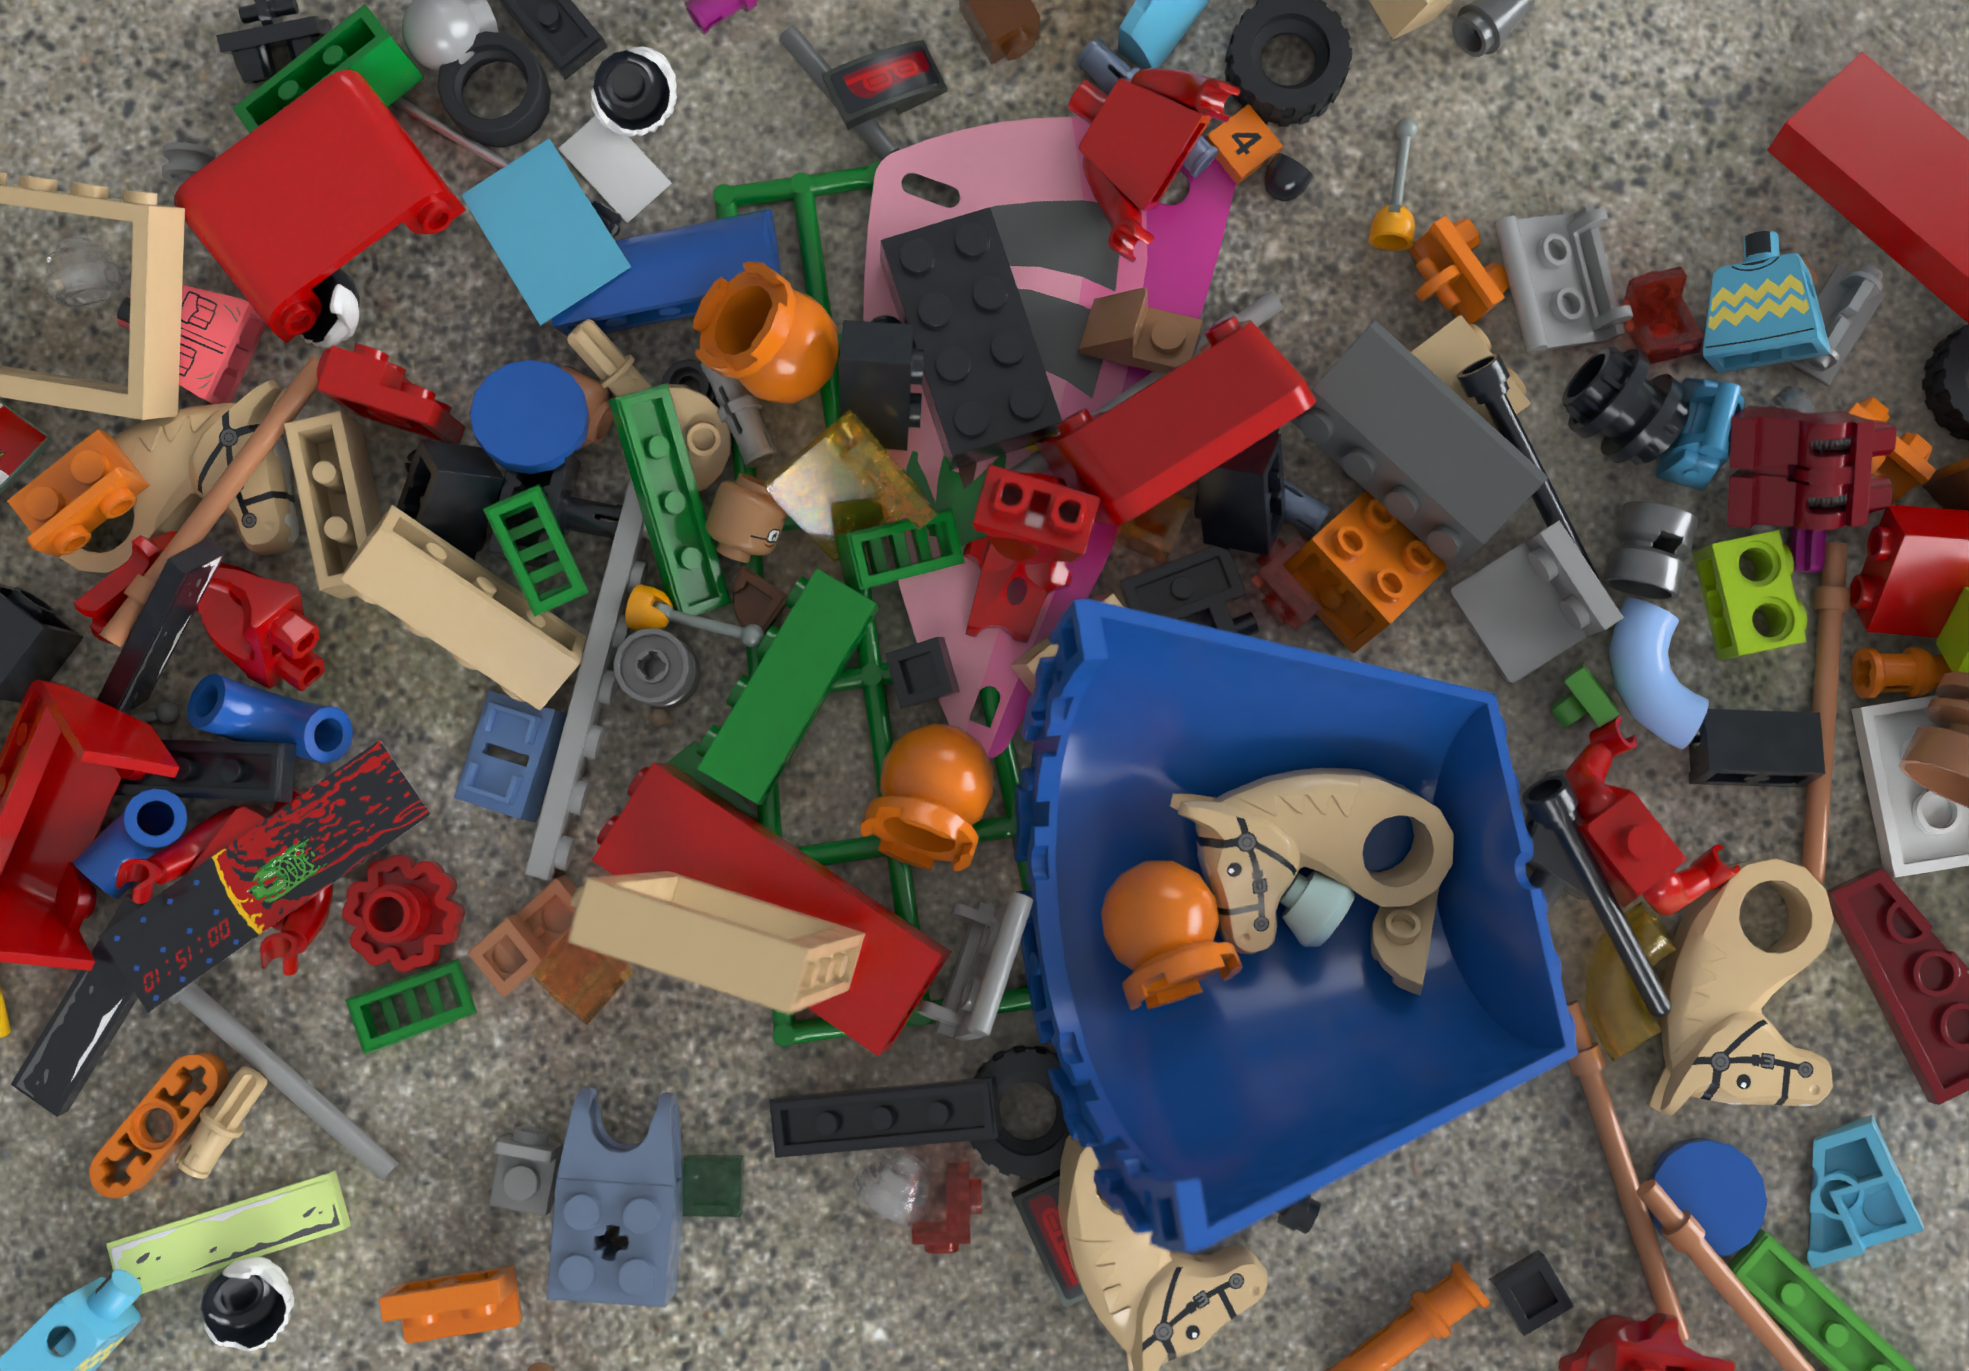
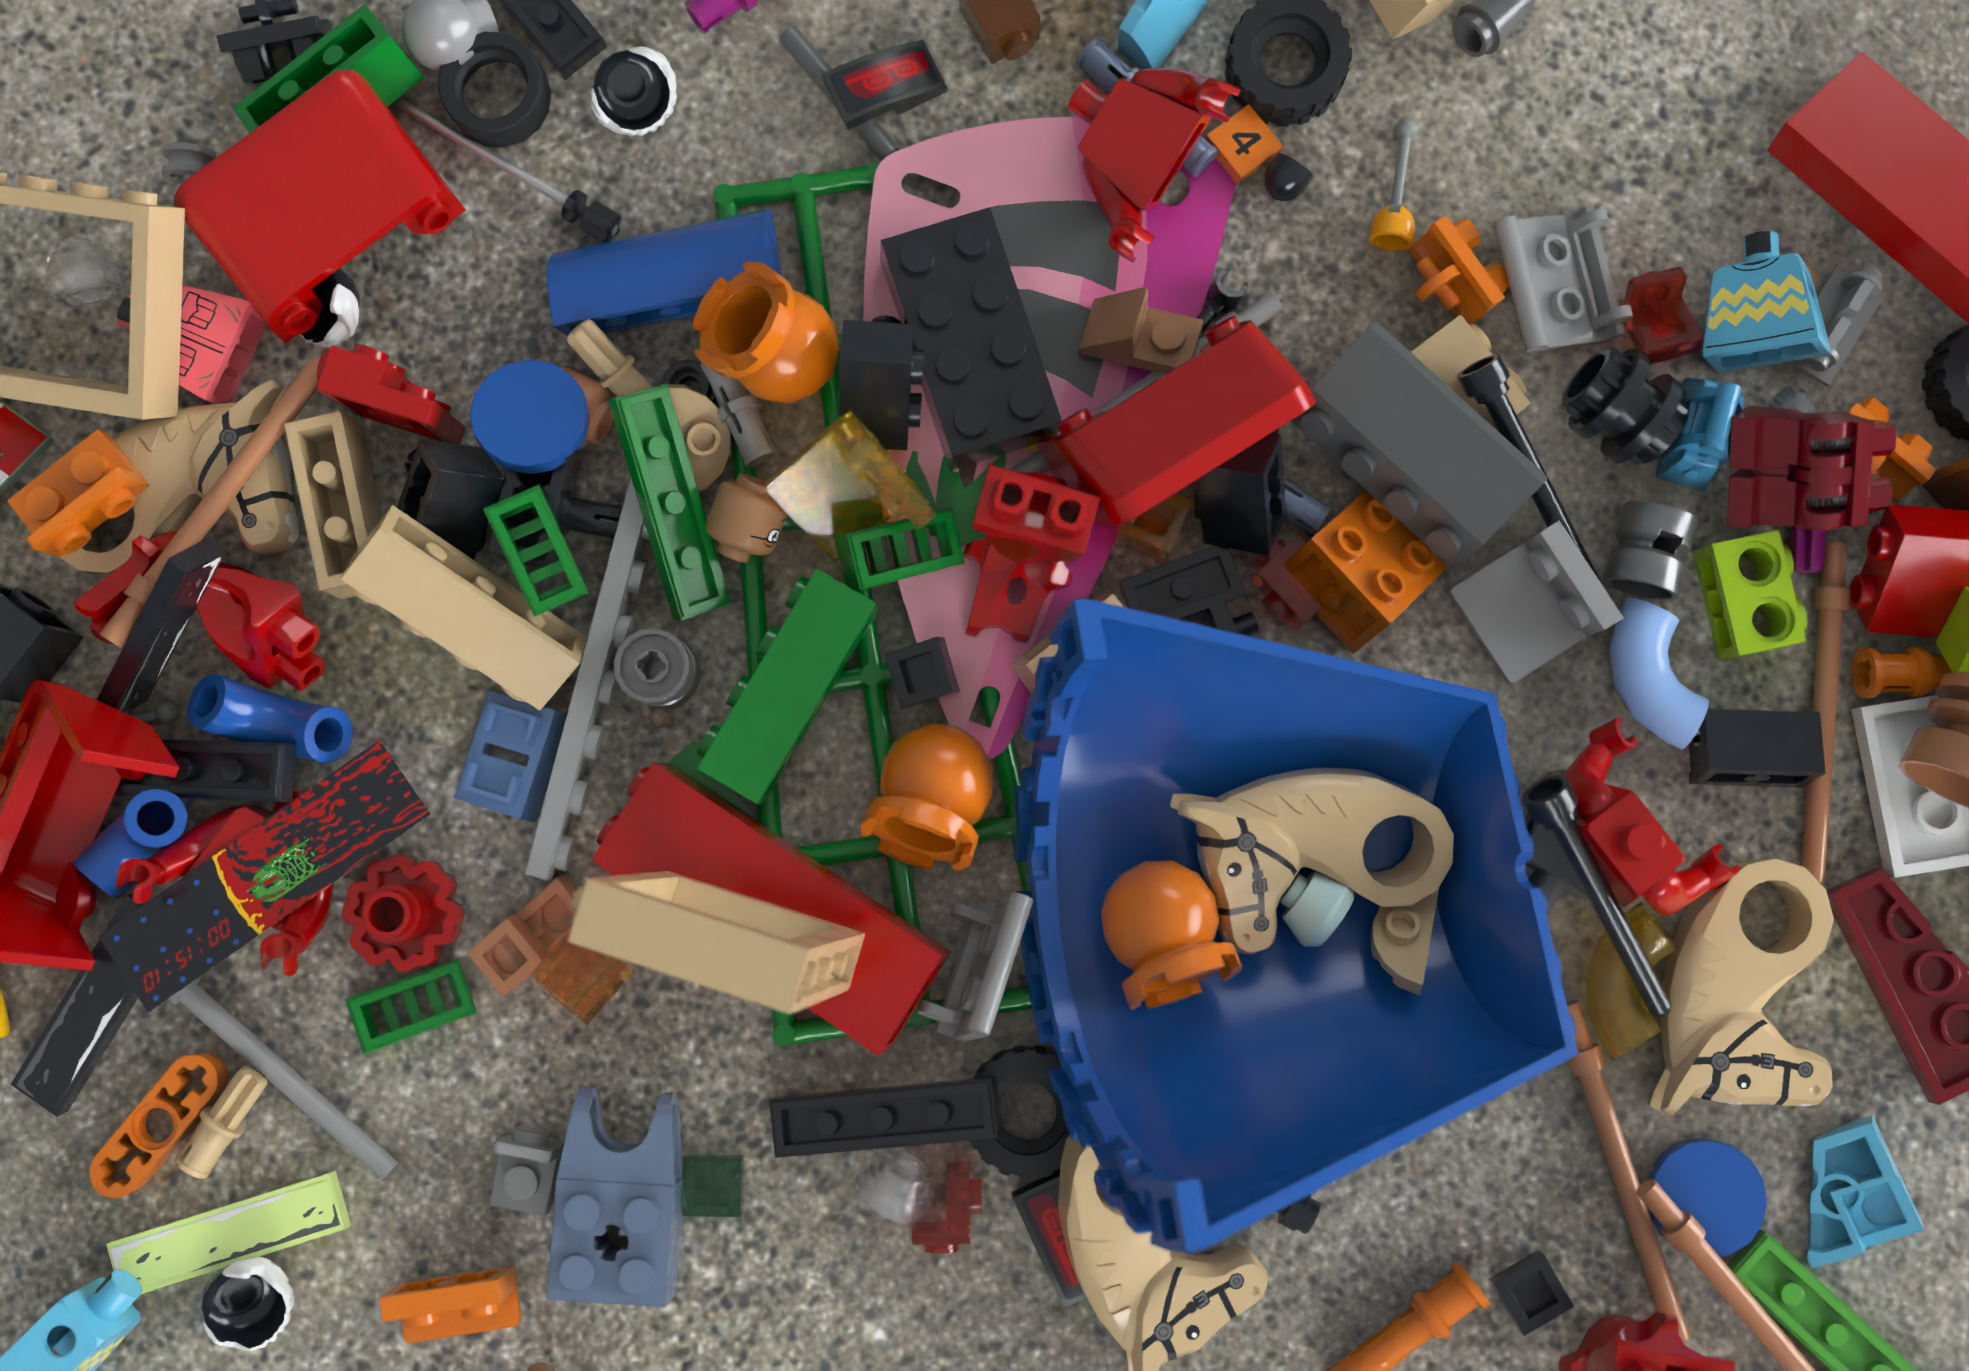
(545, 231): medium azure sticker -> none
(615, 168): white sticker -> none
(654, 609): hinge -> none
(756, 600): reddish brown tile -> none
(1220, 299): none -> black hand
(1585, 697): bright green tile -> none

